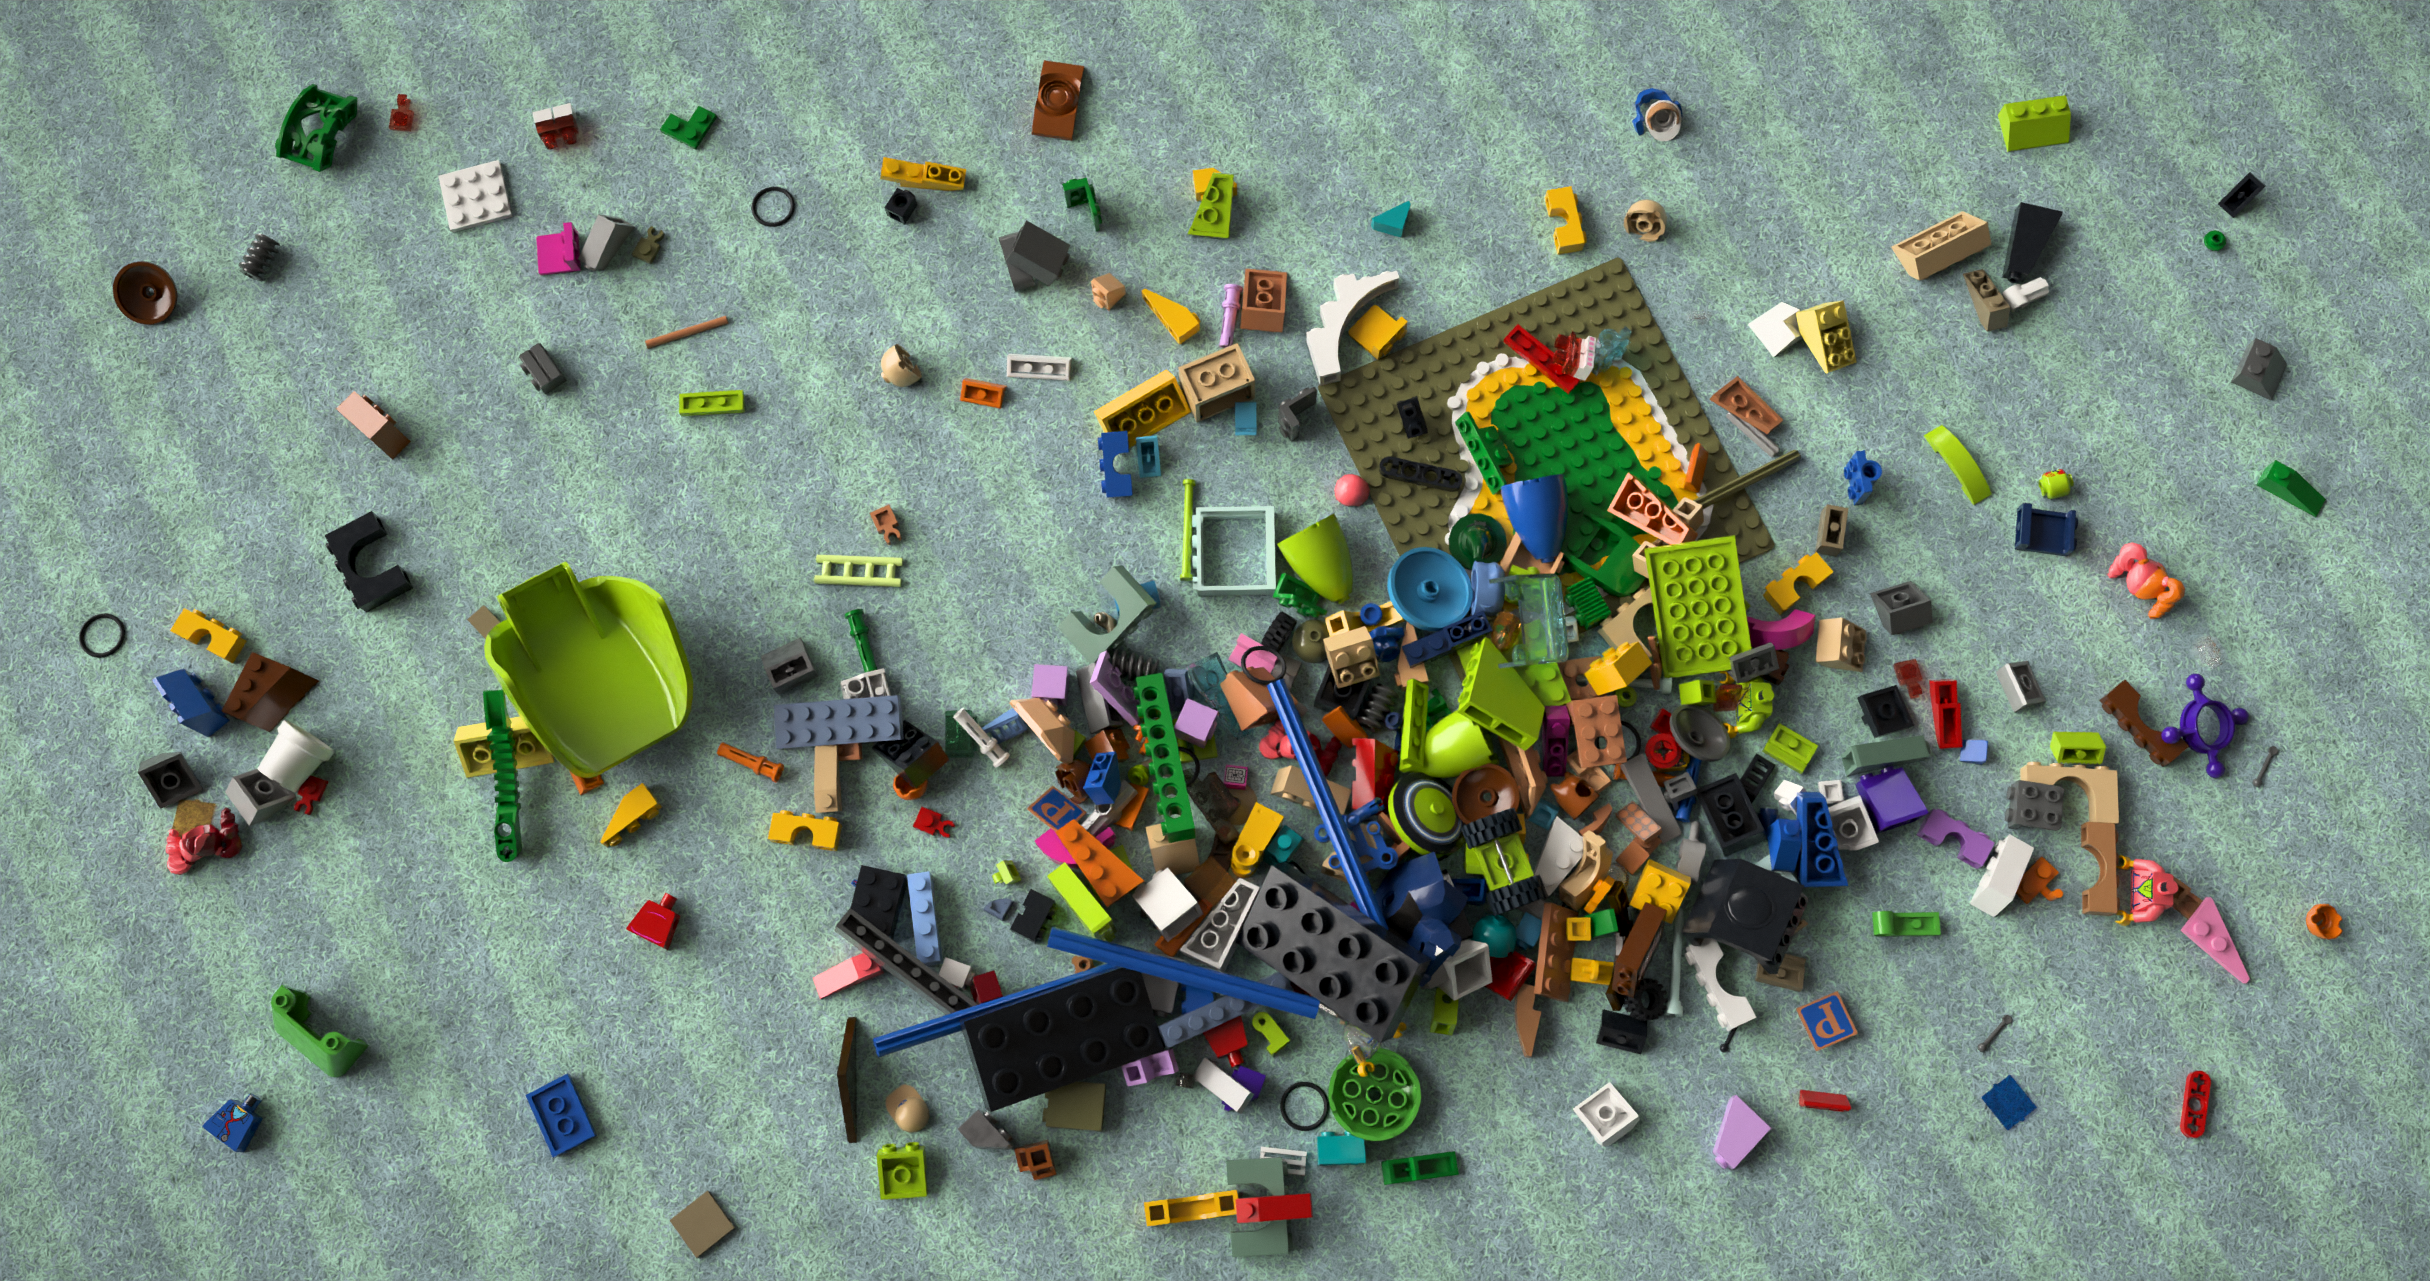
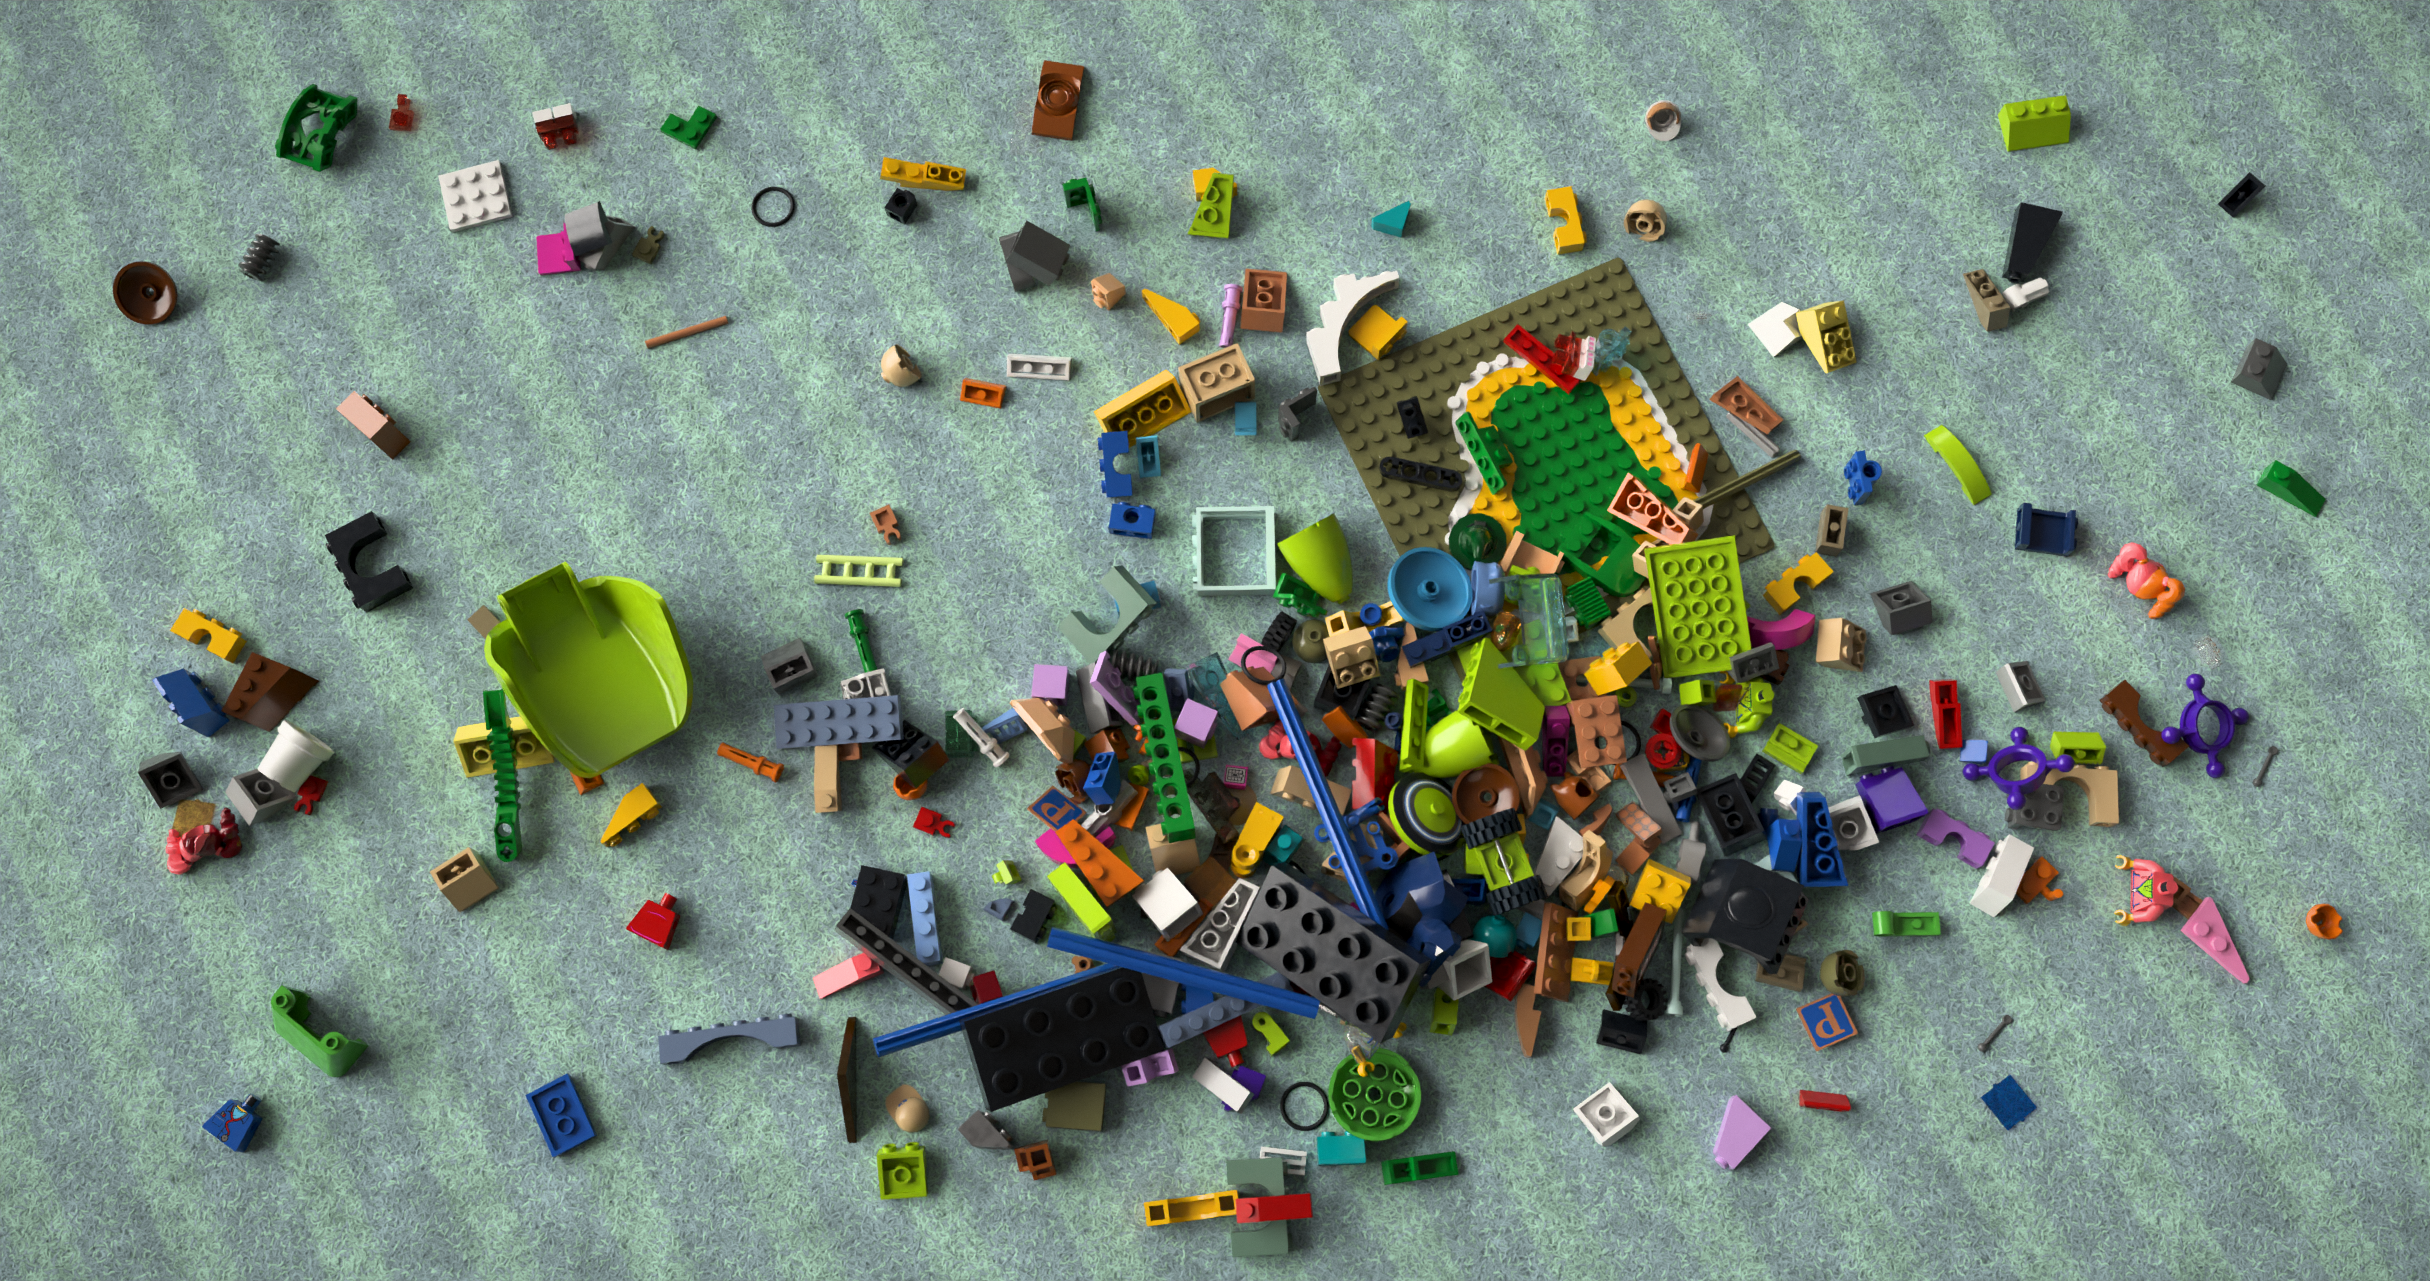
(88, 622): black tyre -> none
(464, 879): none -> tan slope
(542, 368): dark grey brick -> none
(587, 229): none -> slope
(681, 1047): none -> sand blue arch
(702, 1224): dark tan tile -> none
(711, 403): lime plate -> none
(786, 826): yellow arch -> none
(1105, 621): dark tan arm -> none
(1142, 528): none -> blue brick
(1185, 1080): clear smoke plate -> none
(1187, 530): lime bar -> none
(1351, 490): coral hair -> none
(1538, 514): blue cylinder -> none
(1645, 97): blue helmet -> none
(1832, 791): white tile -> none
(1842, 973): none -> olive cylinder
(1909, 674): clear red plate -> none
(1942, 245): tan slope -> none
(2015, 753): none -> dark purple piece
(2056, 484): lime head -> none
(2101, 841): medium nougat arch -> none
(2198, 1122): red beam -> none
(2211, 244): green plate -> none

